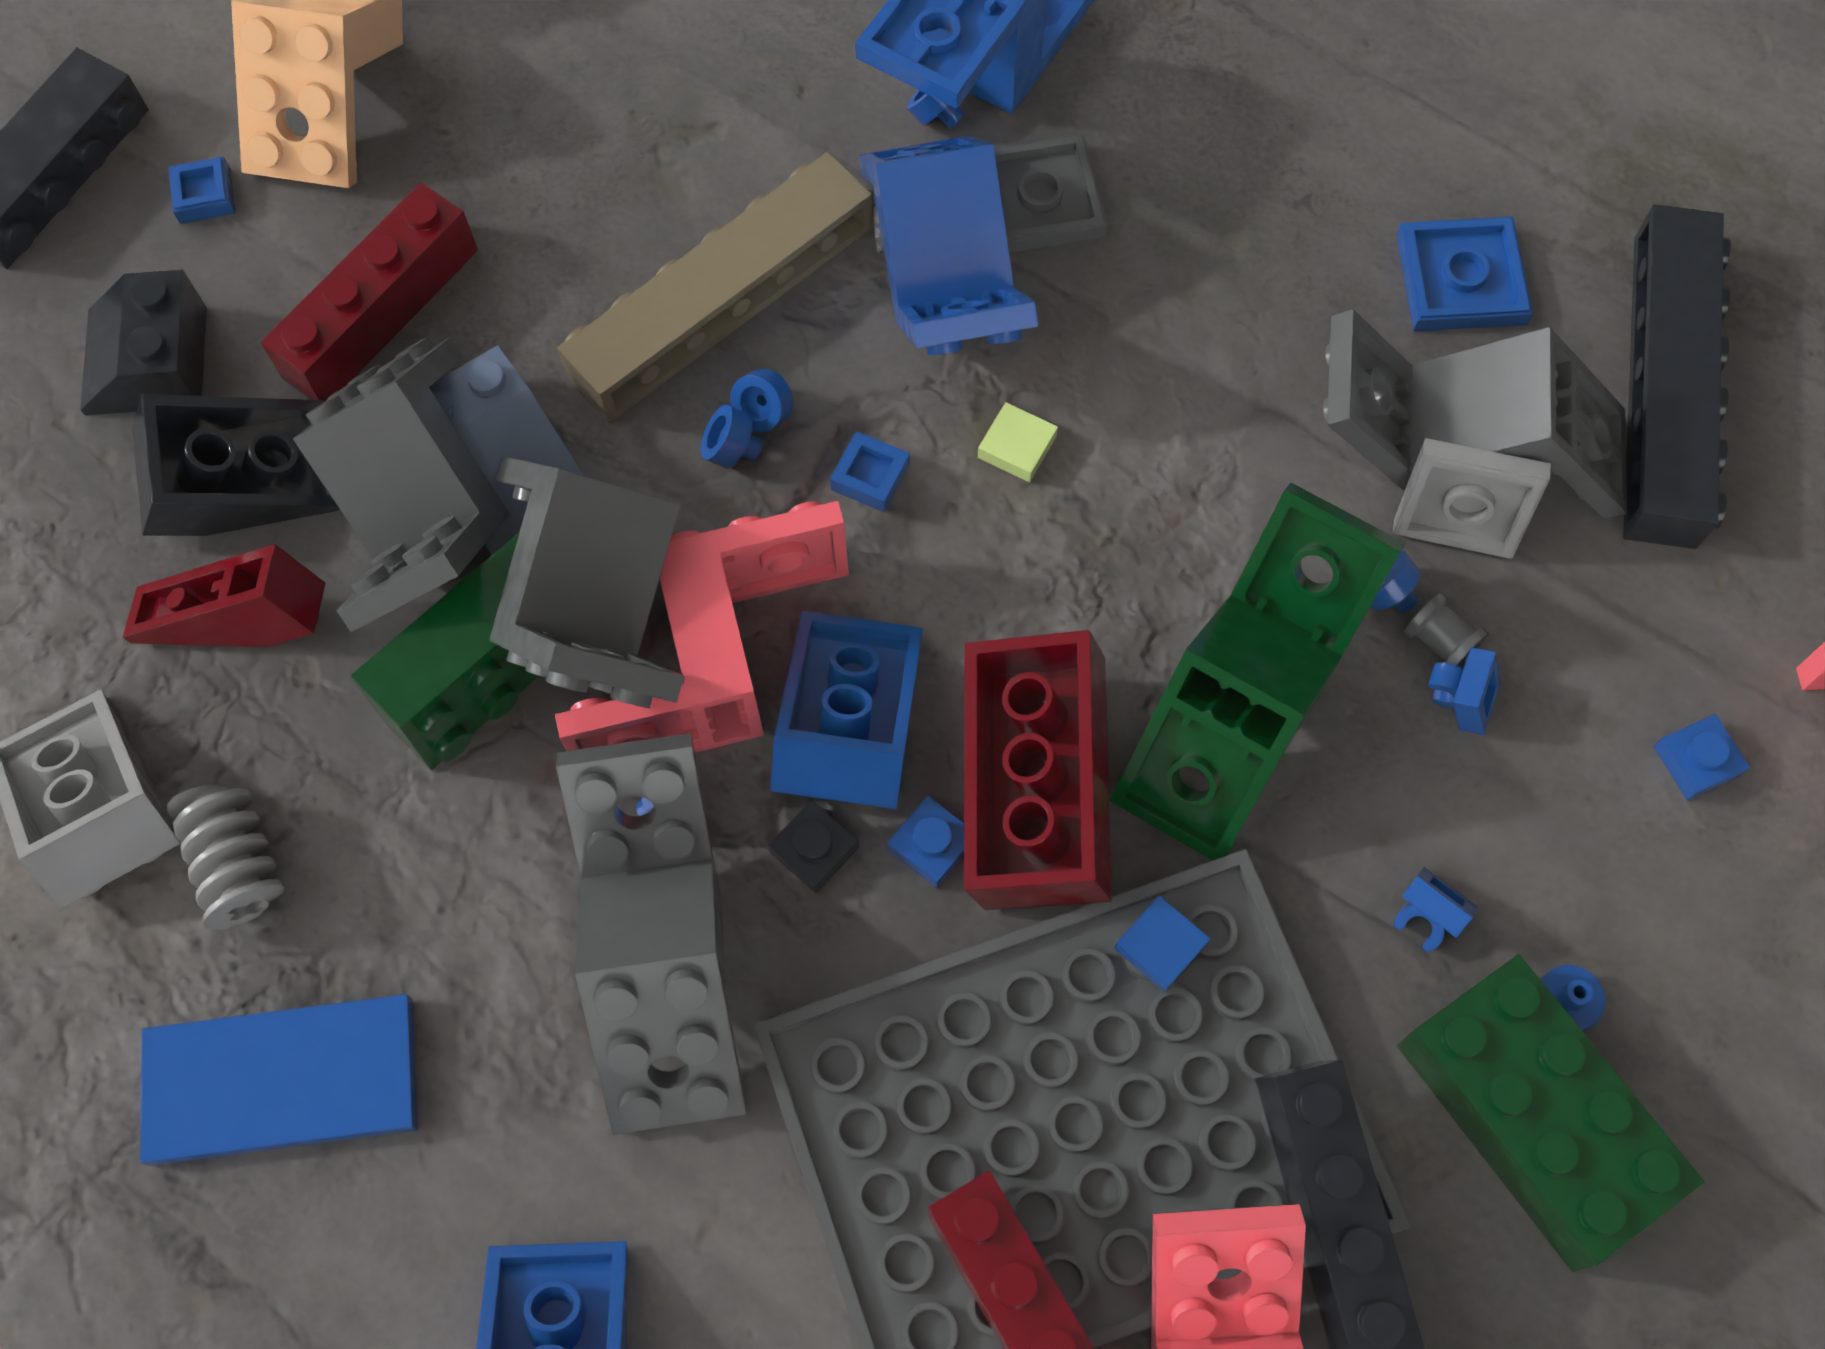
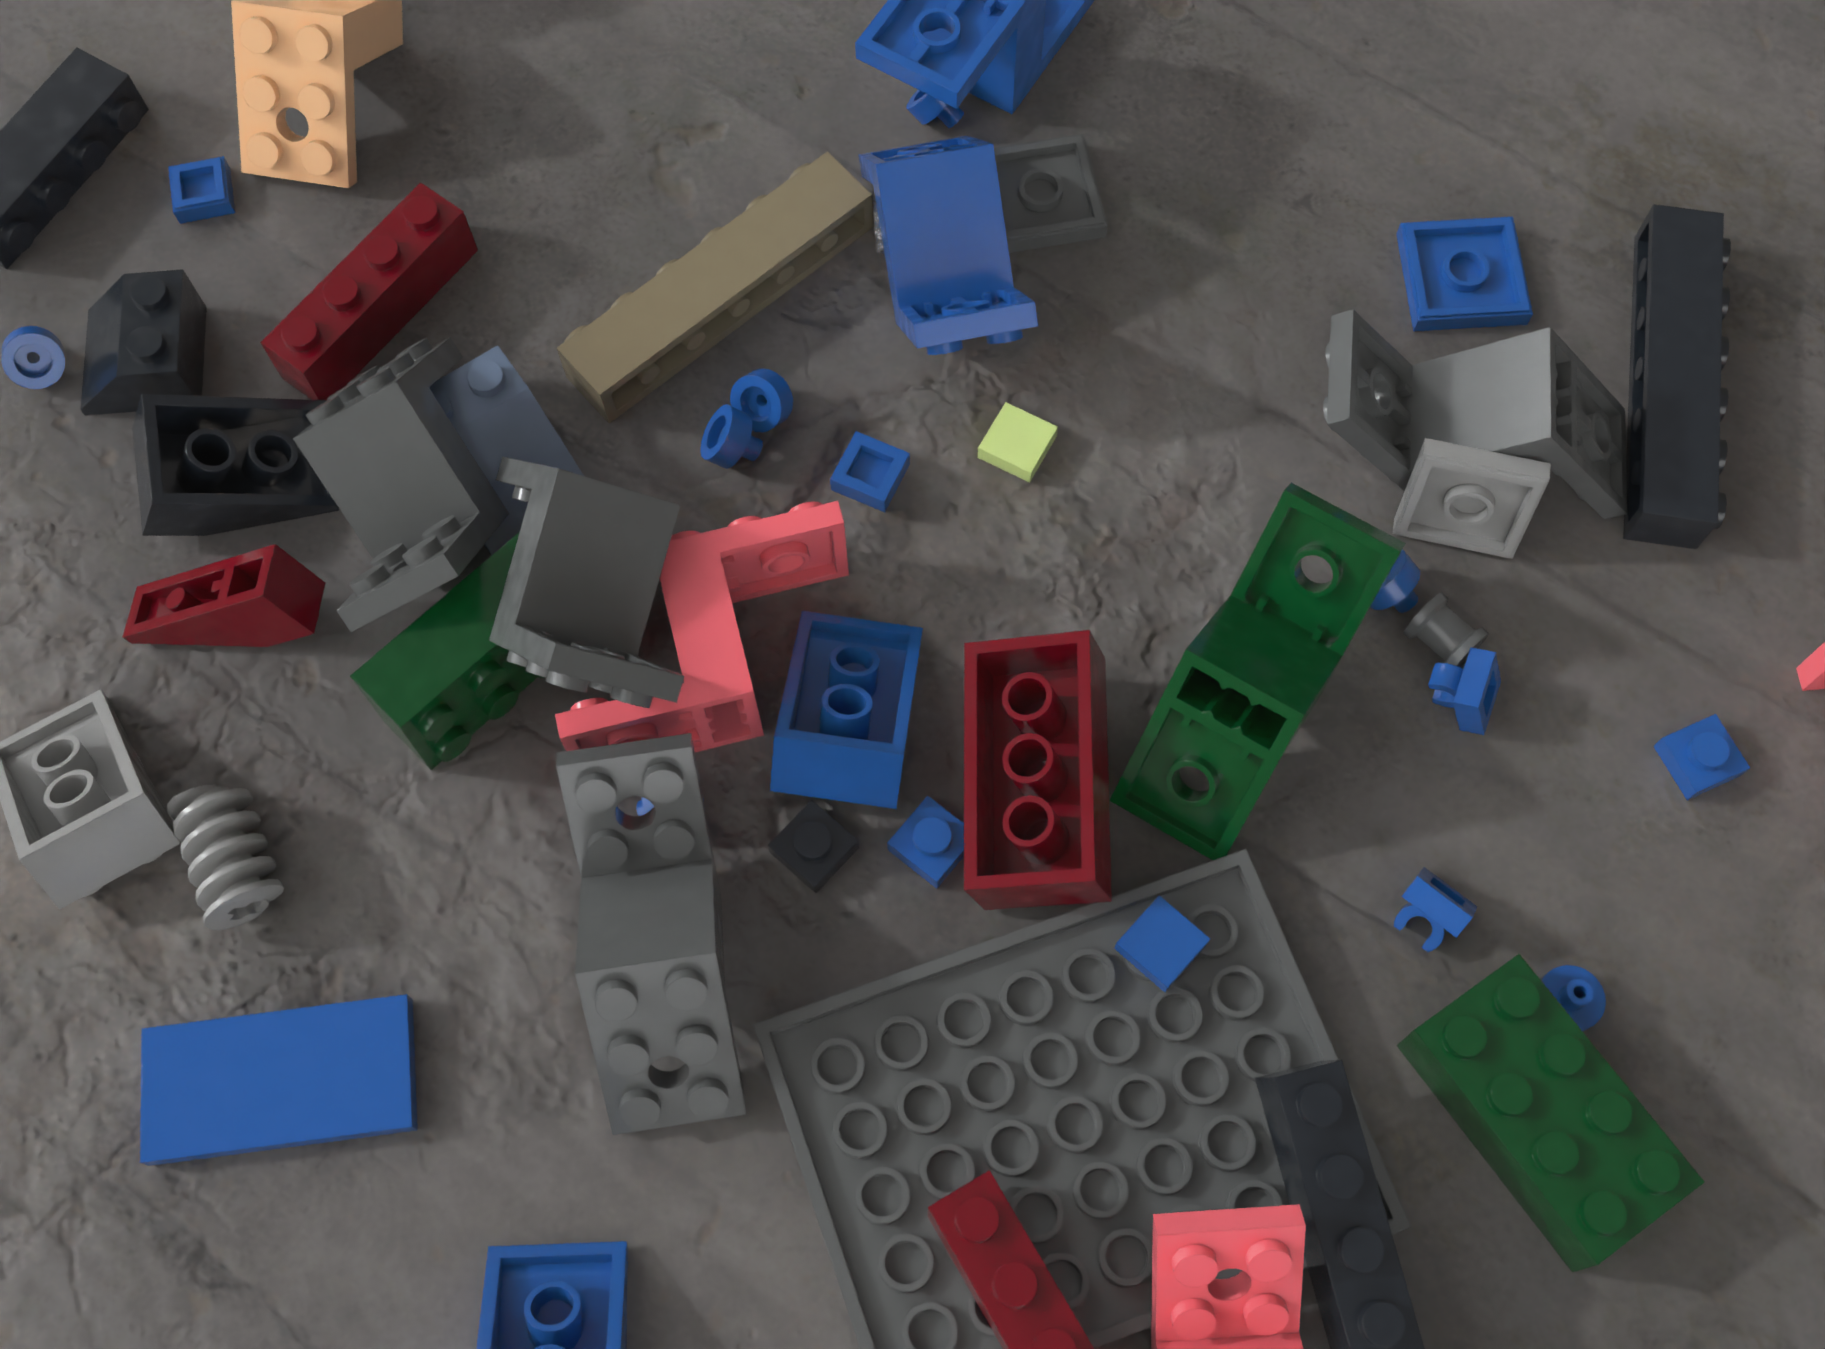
(33, 357): none -> blue tile

